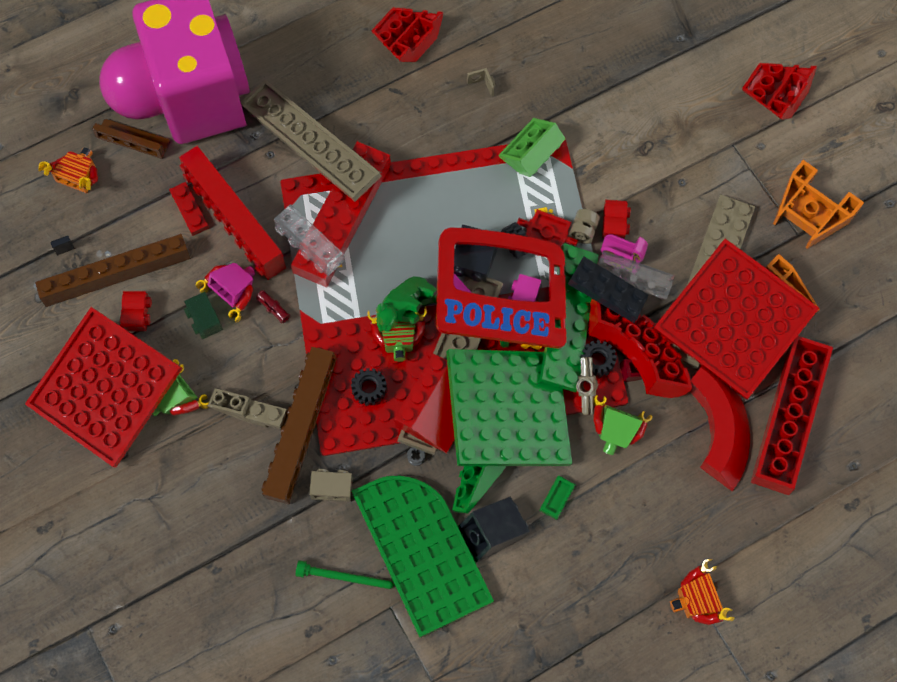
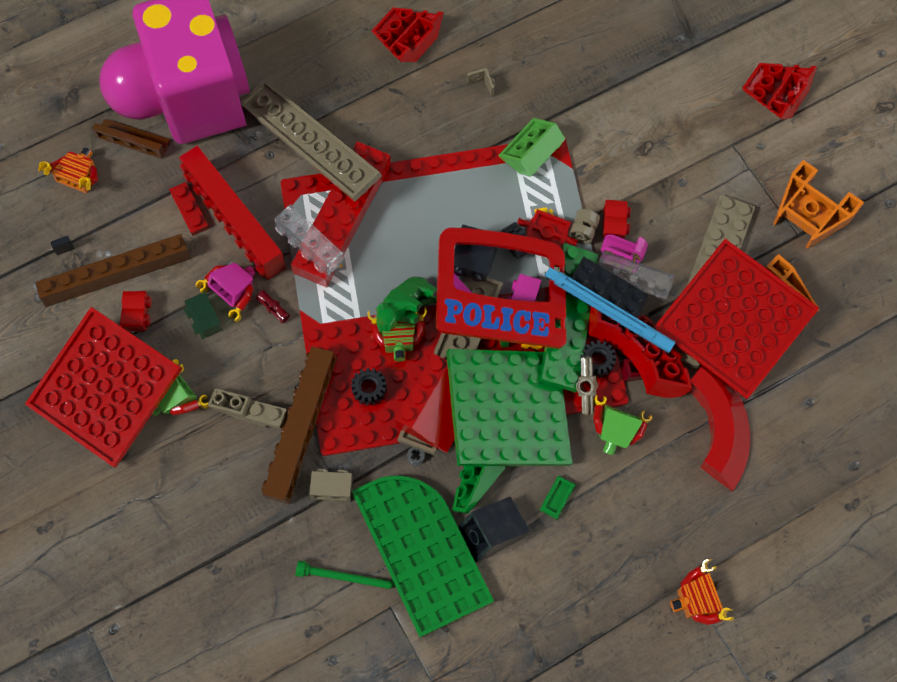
(610, 310): none -> dark azure piece
(792, 415): red brick -> none

